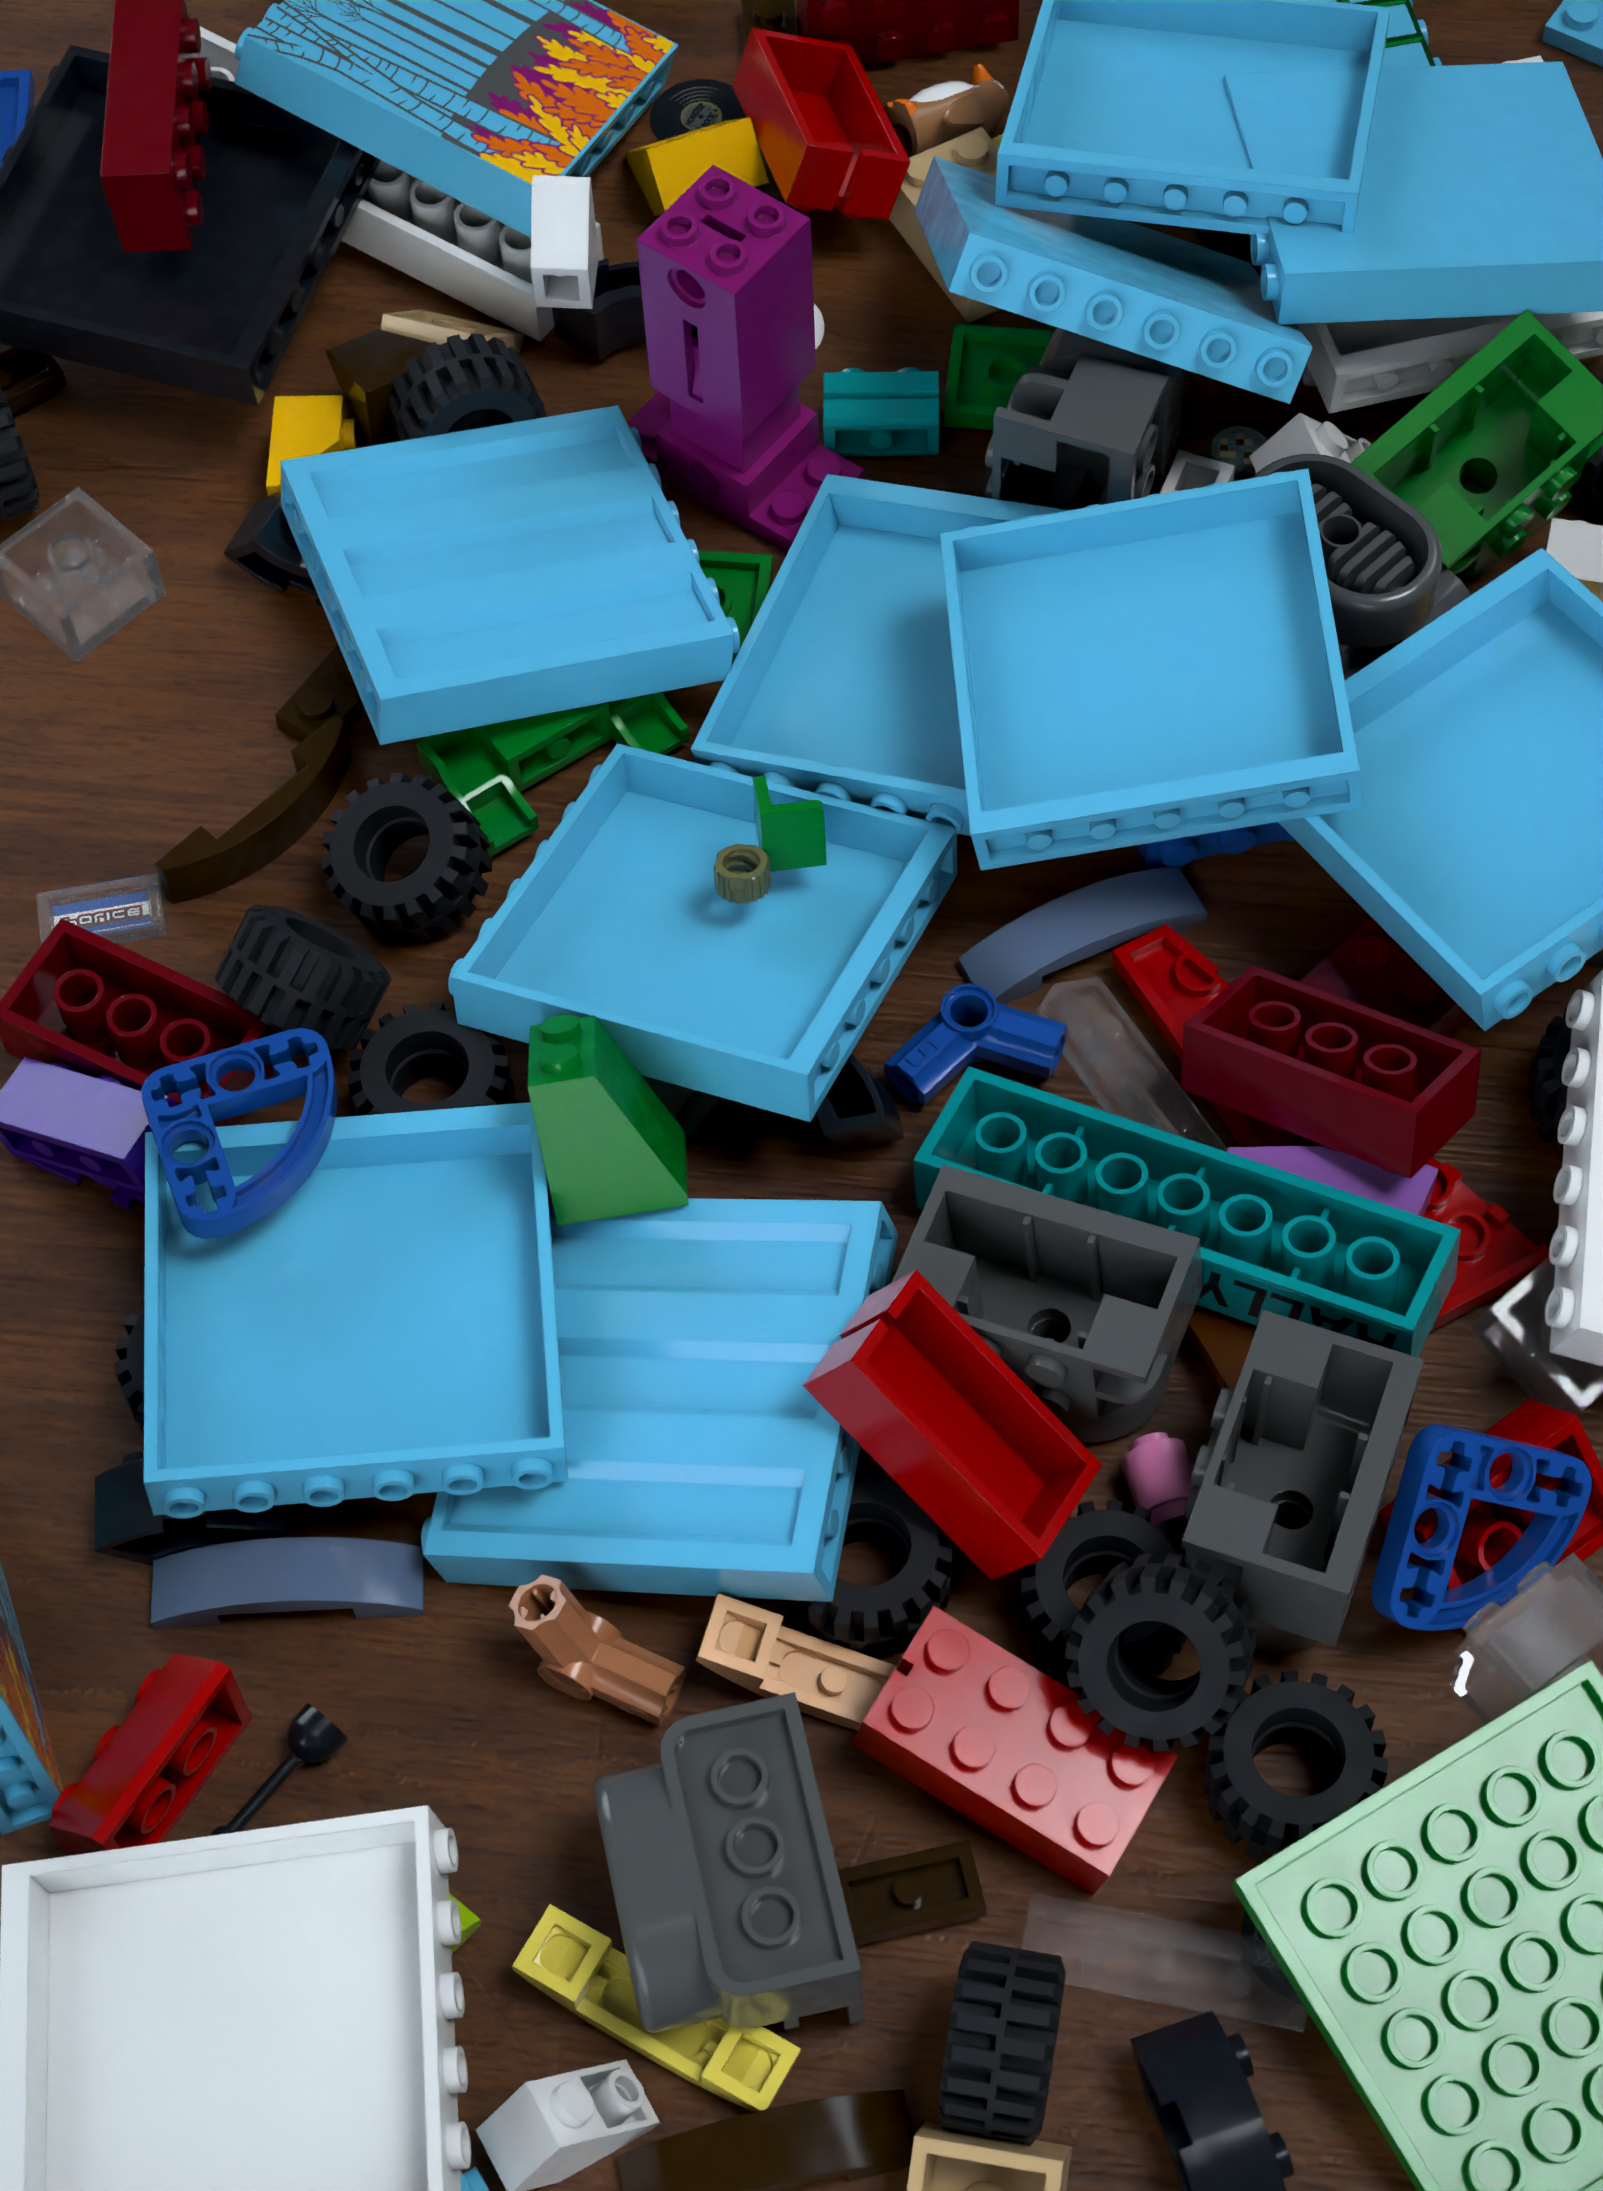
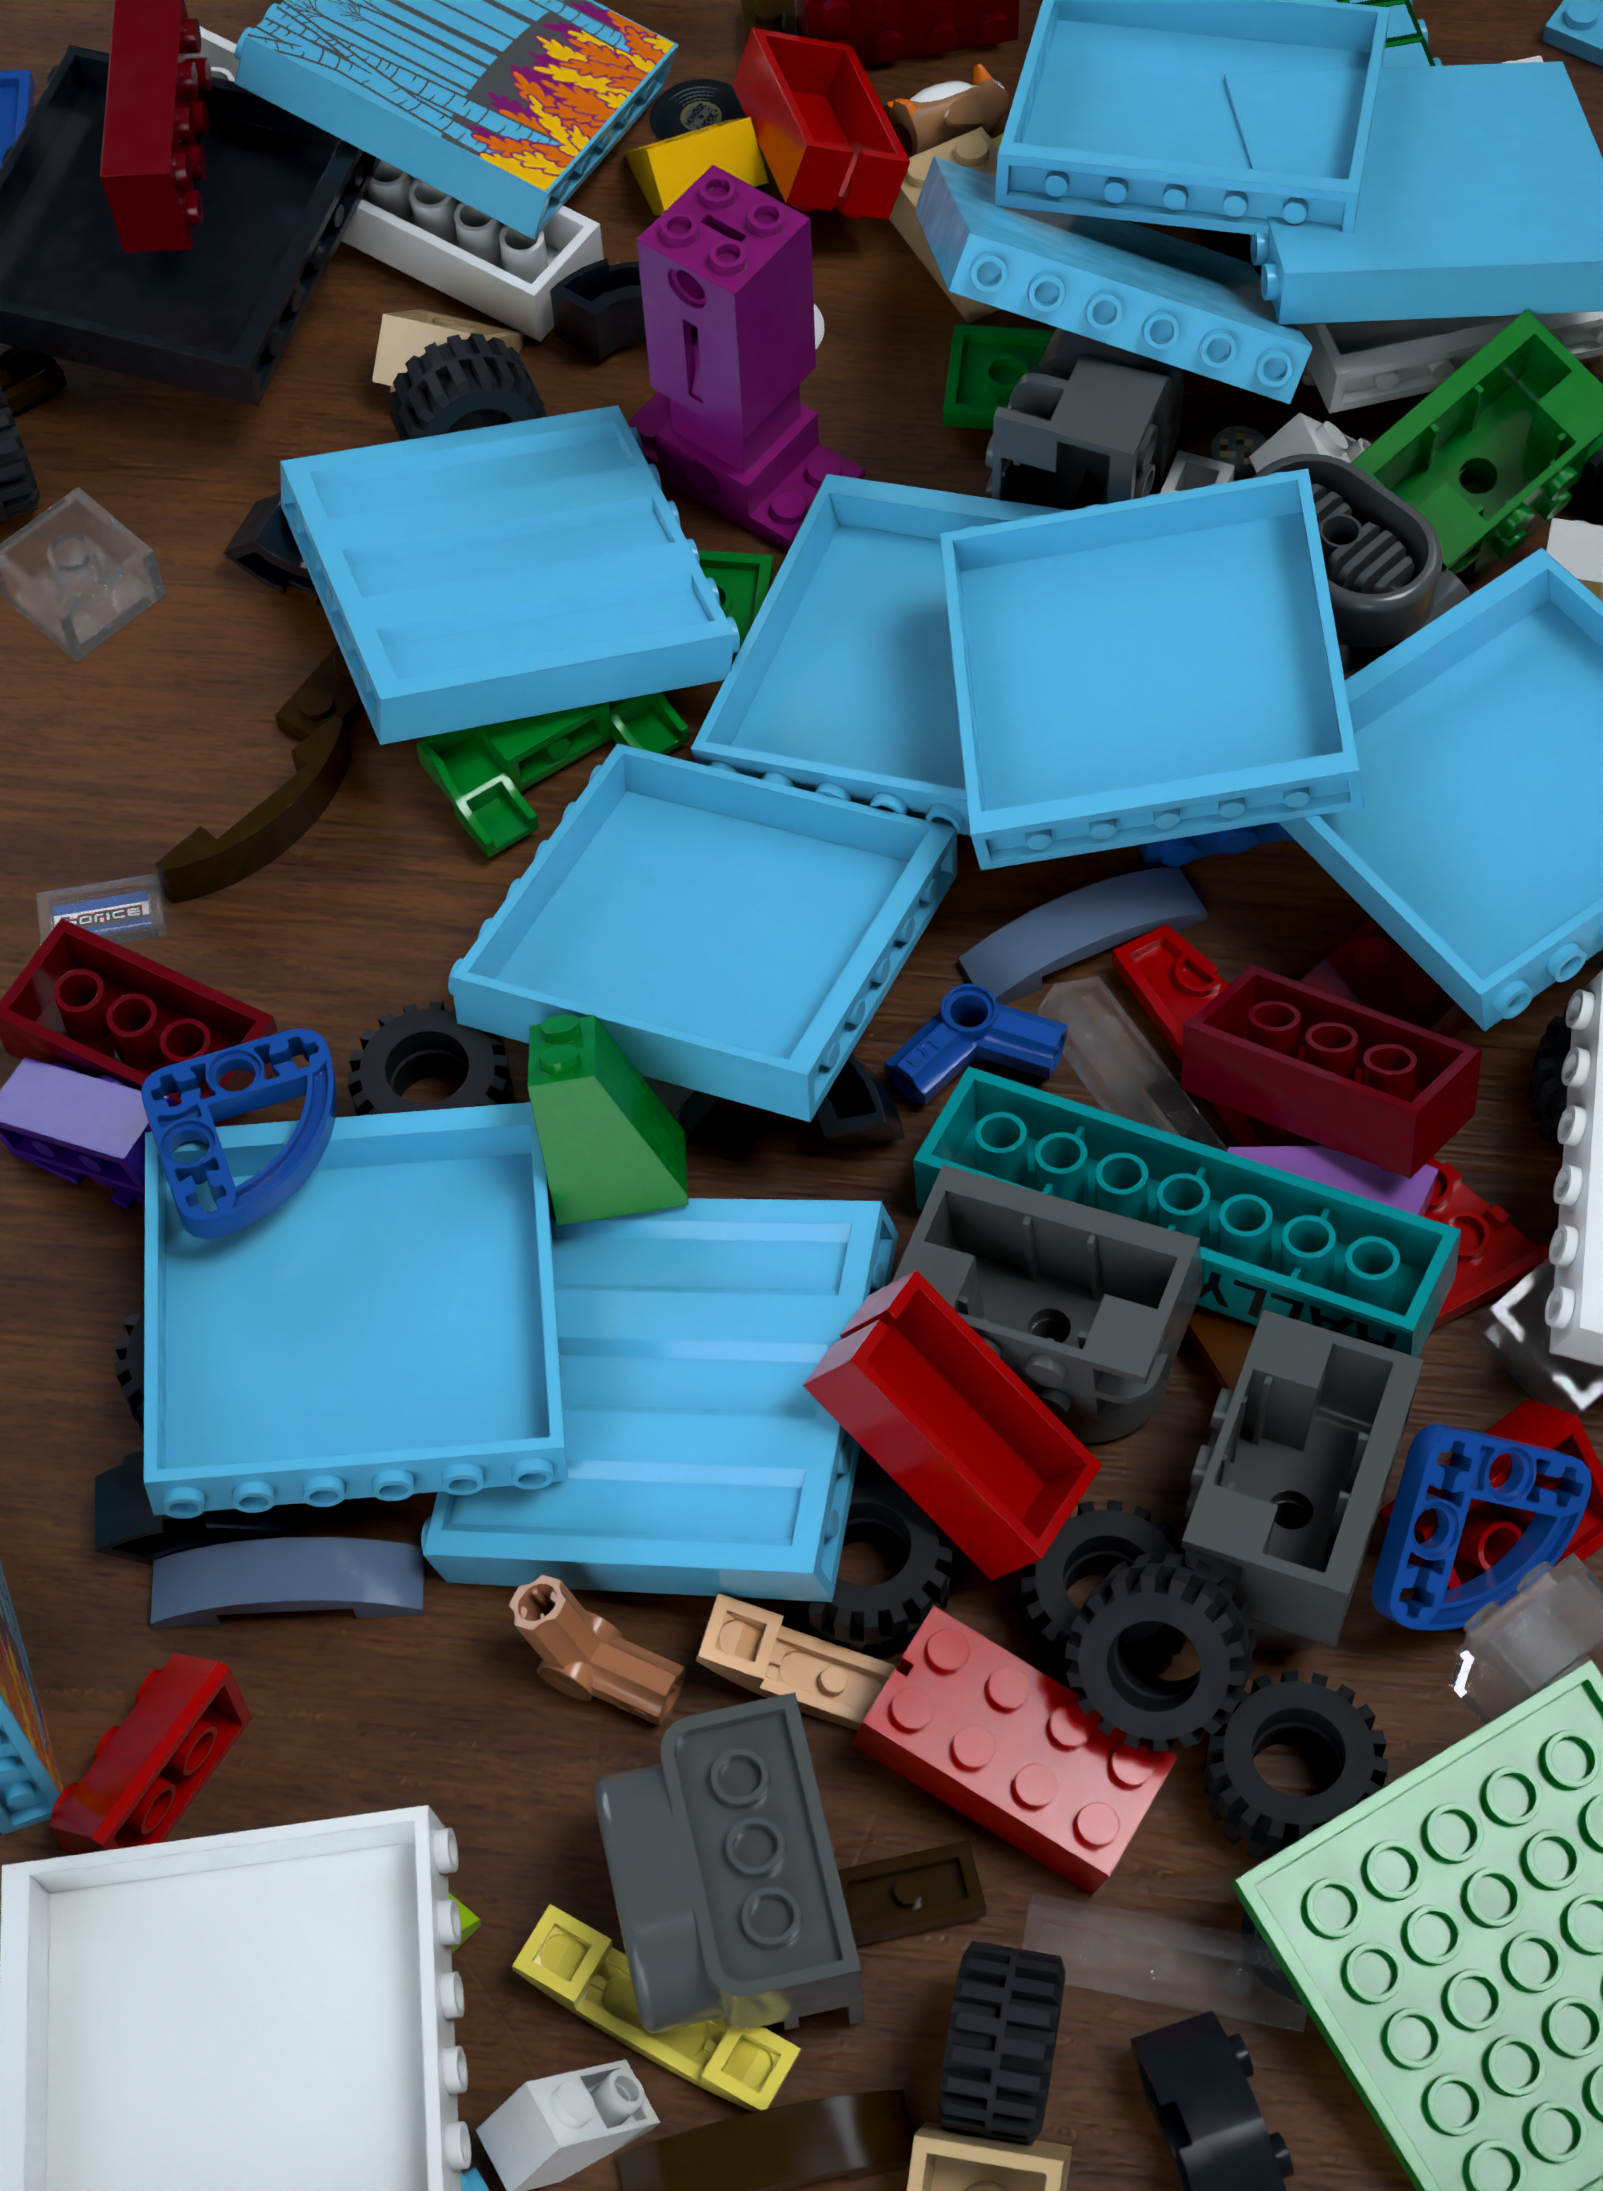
(302, 976): black tyre -> none
(307, 428): yellow slope -> none
(311, 1741): black hinge -> none
(366, 376): dark brown slope -> none
(372, 831): black tyre -> none
(563, 242): white slope -> none
(742, 873): olive axle -> none
(790, 831): green panel -> none
(881, 412): teal brick -> none
(1159, 1478): bright pink brick -> none

